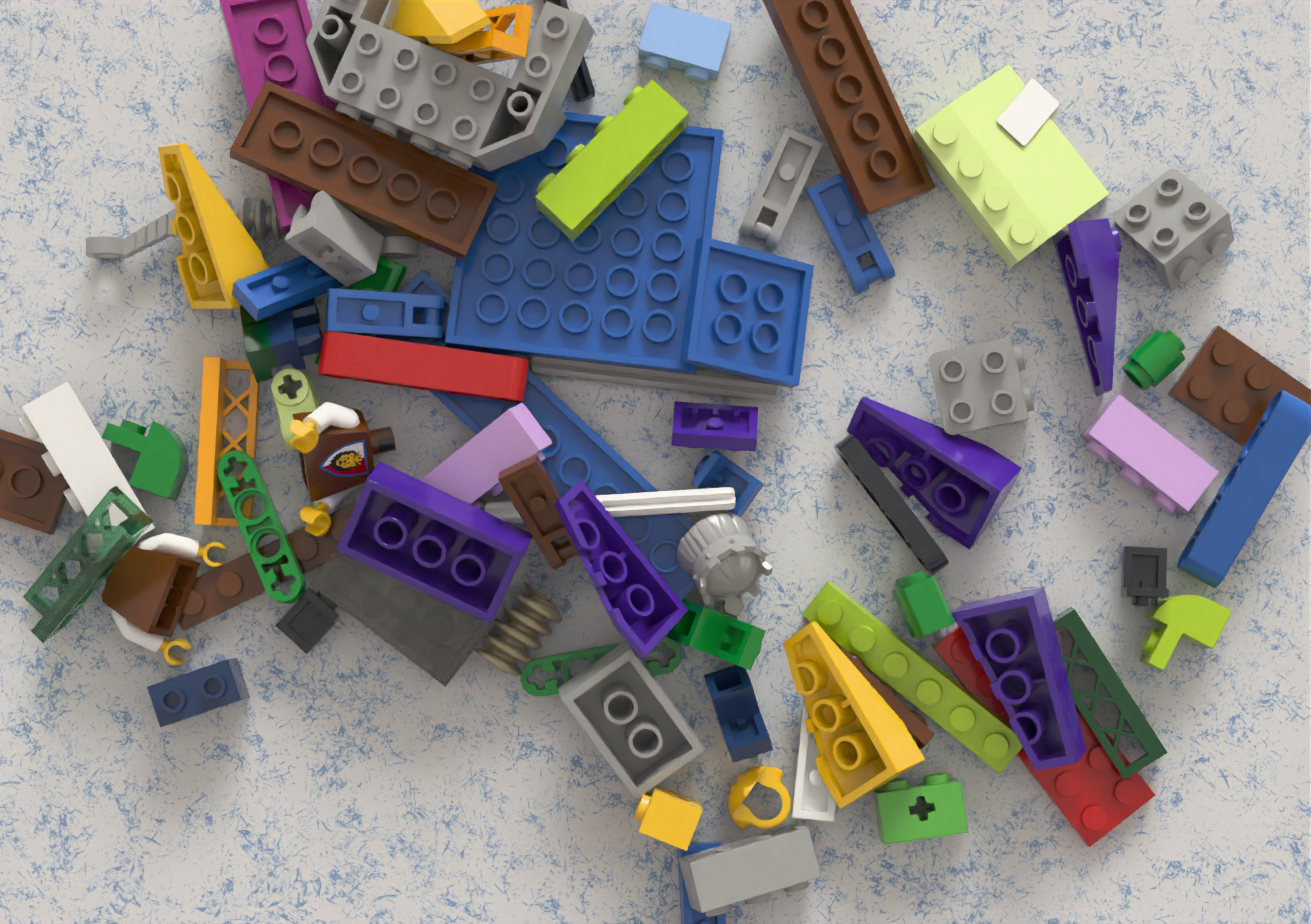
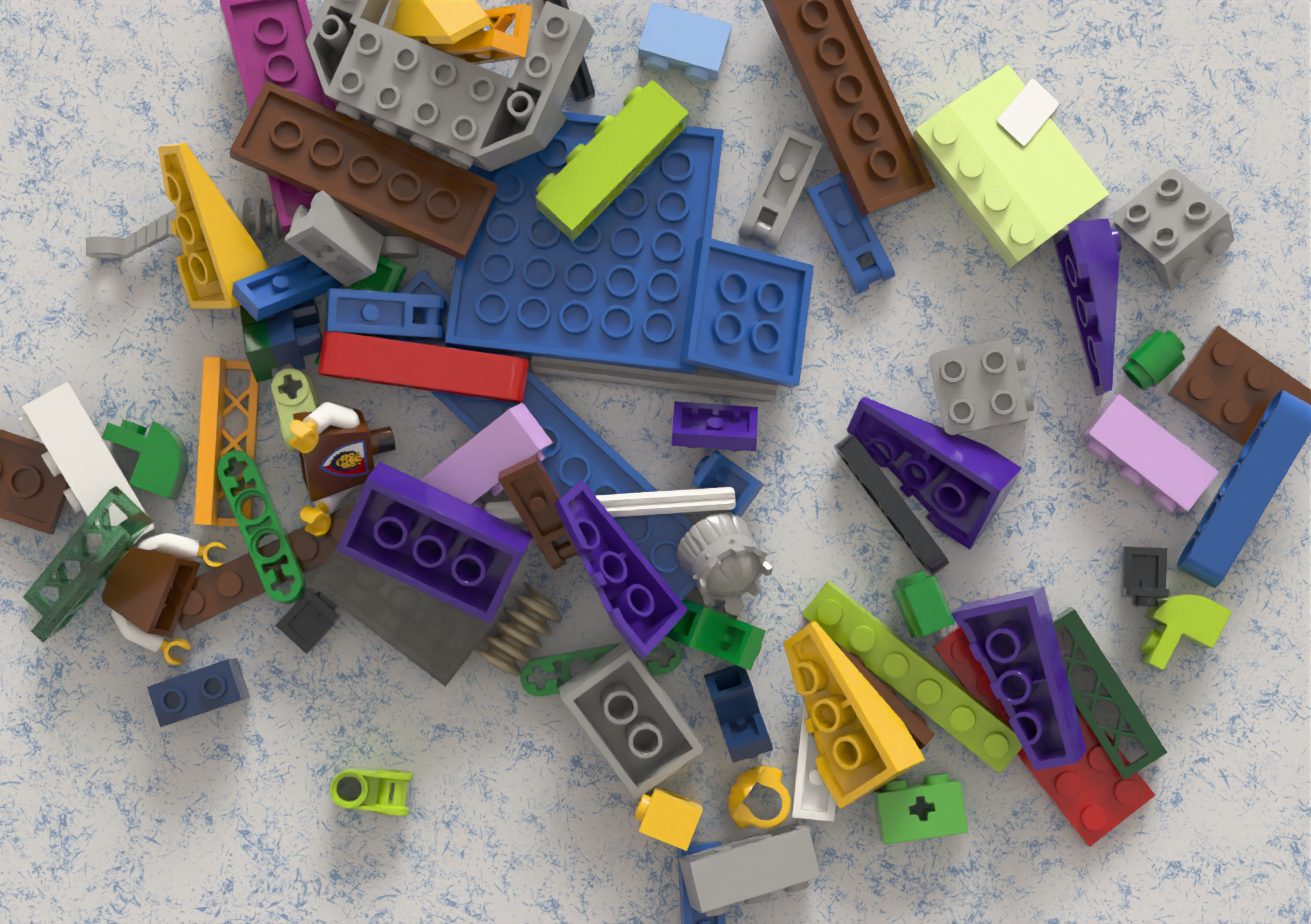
(375, 791): none -> lime piece

